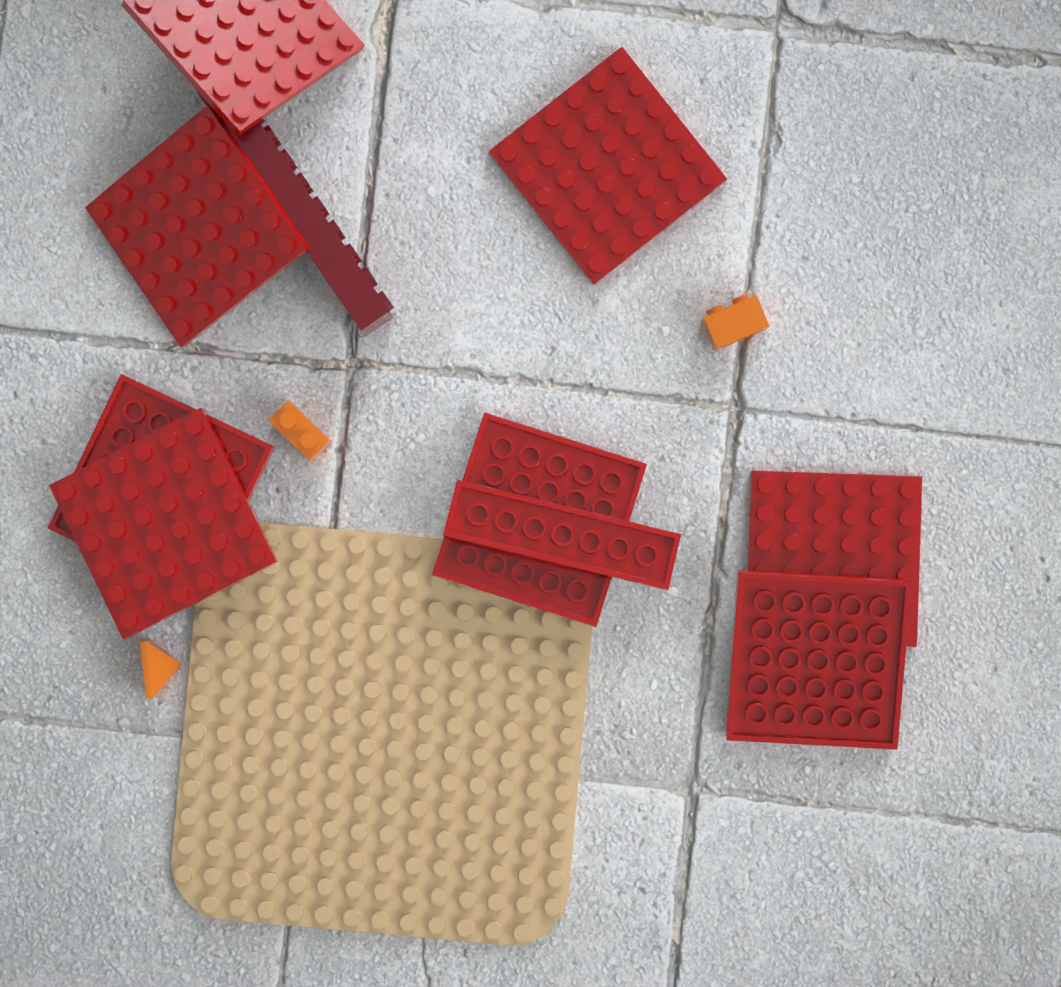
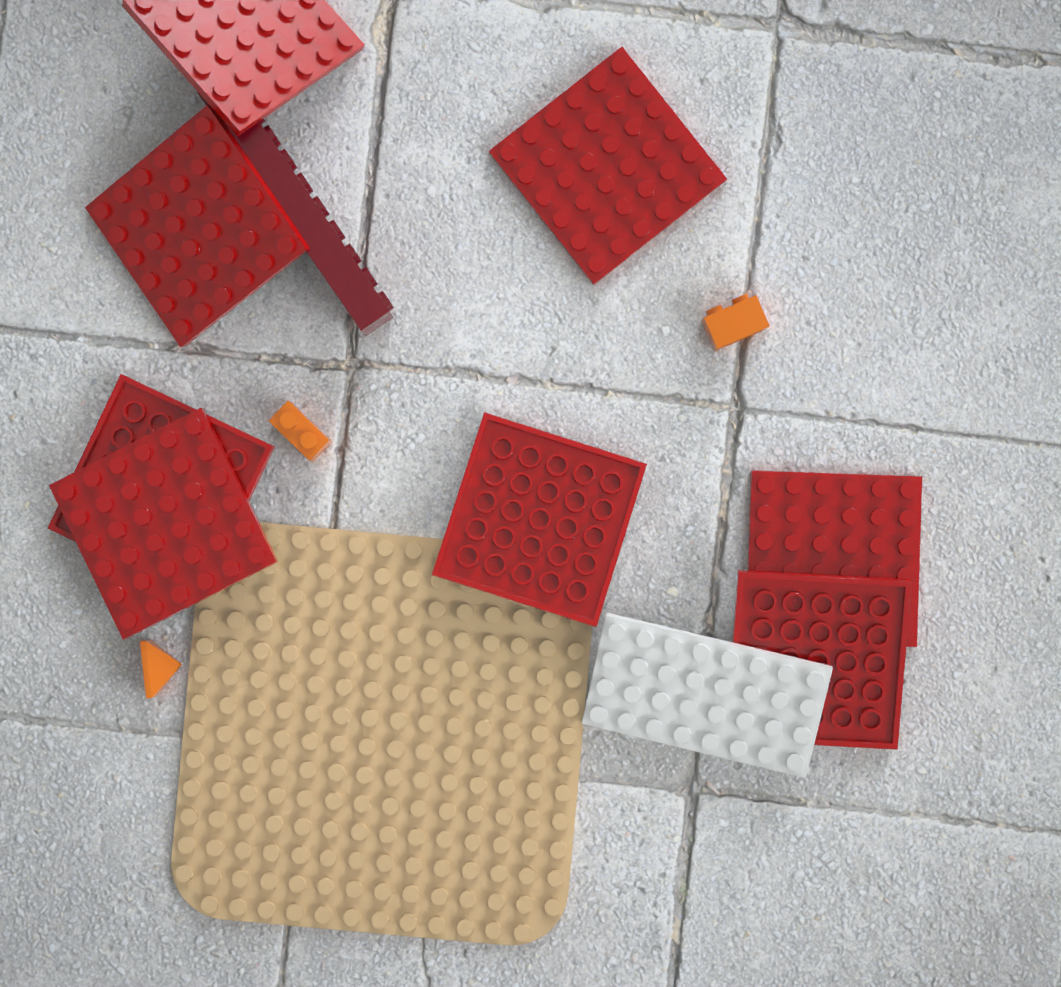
(562, 535): red plate -> none
(707, 695): none -> white plate

